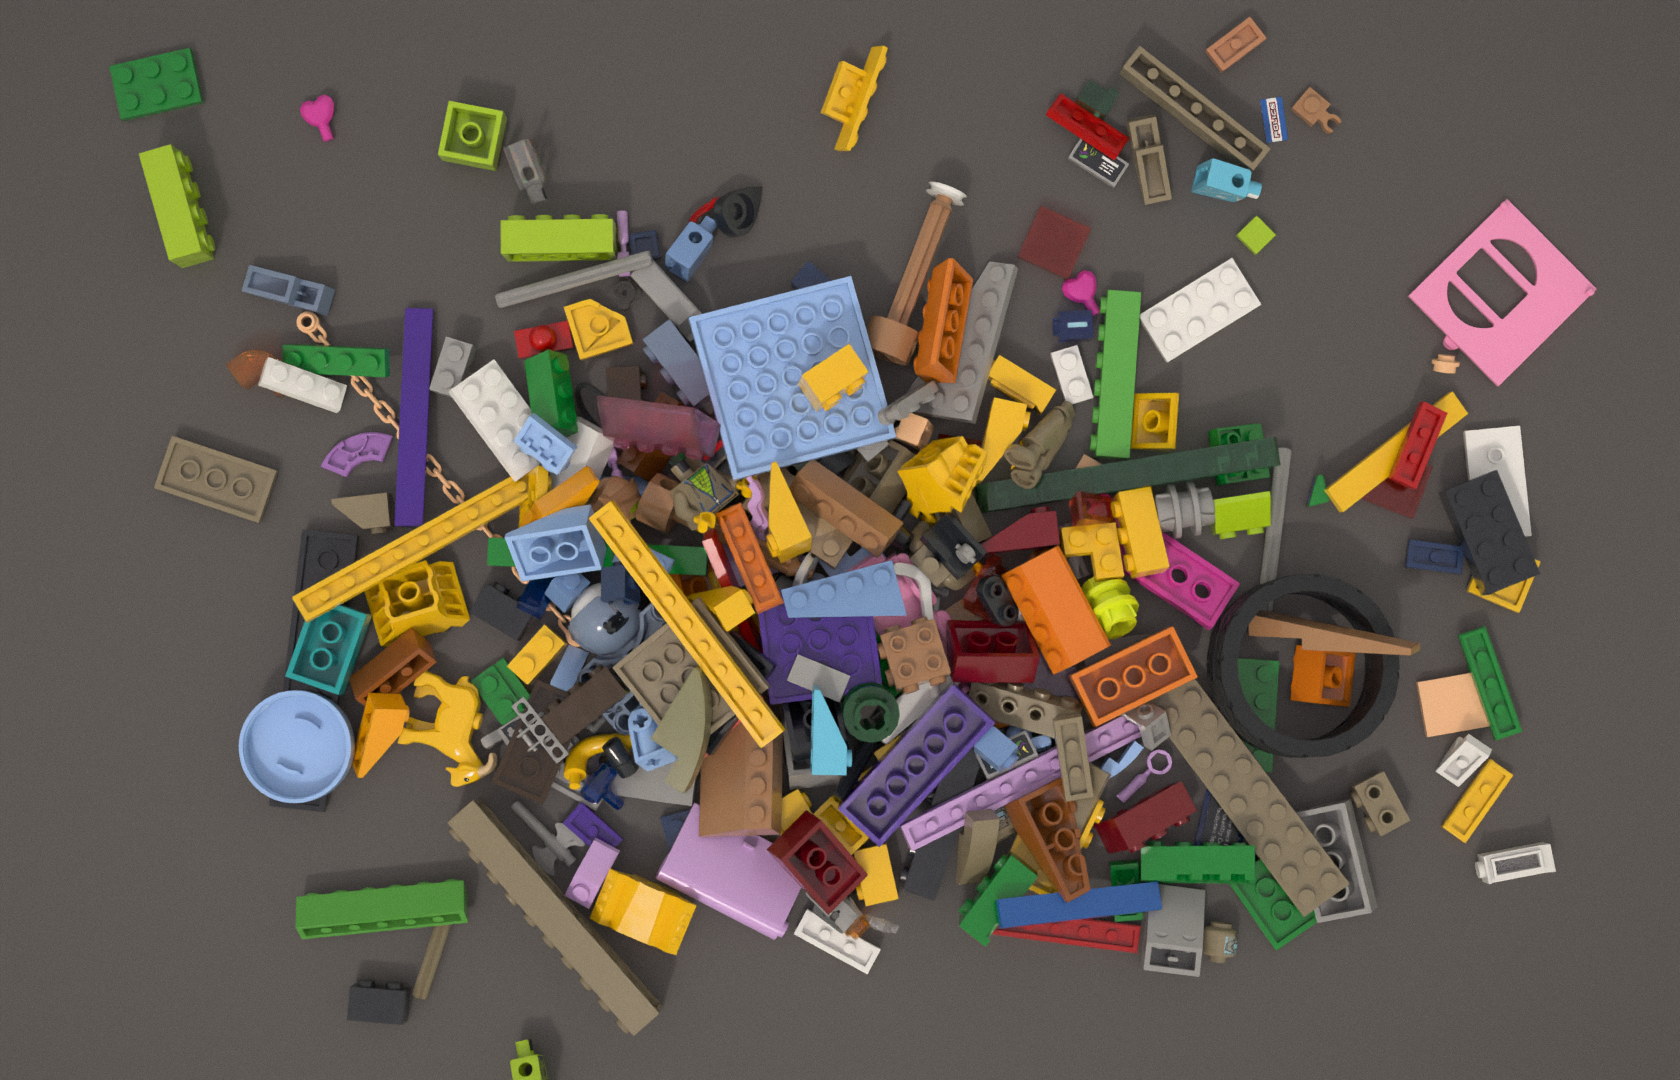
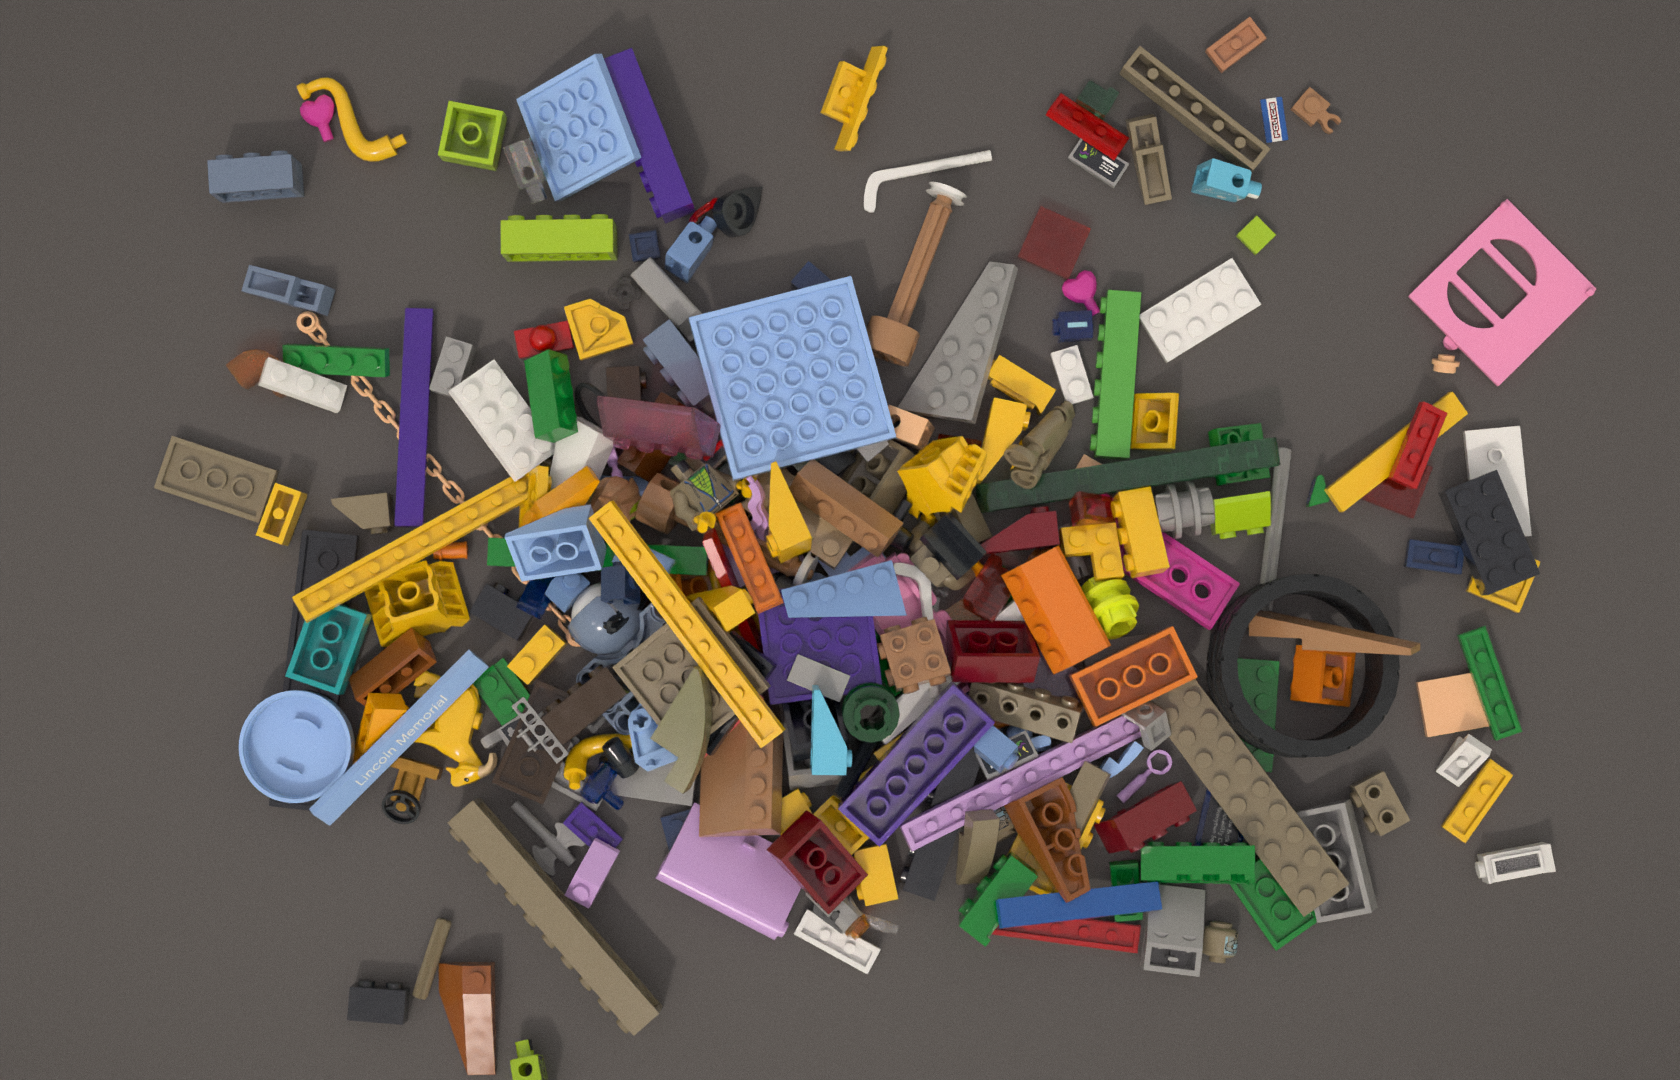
(156, 84): green plate -> none
(177, 206): lime brick -> none
(255, 177): none -> sand blue brick
(281, 514): none -> yellow brick
(356, 450): medium lavender tile -> none
(366, 150): none -> yellow animal
(382, 909): bright green brick -> none
(398, 737): none -> light blue tile
(408, 788): none -> pearl gold piece
(452, 551): none -> orange pin
(470, 1006): none -> dark orange wedge
(545, 444): light blue bracket -> none
(569, 668): light blue sticker -> none
(574, 279): light grey axle -> none
(578, 127): none -> light blue plate
(623, 237): lavender piece -> none
(643, 910): yellow slope -> none
(659, 164): none -> dark purple brick
(832, 378): yellow brick -> none
(908, 403): light grey plate -> none
(916, 169): none -> white piece
(943, 323): orange slope -> none
(965, 553): light grey piece -> none
(998, 602): black plate -> none
(1072, 757): dark tan plate -> none

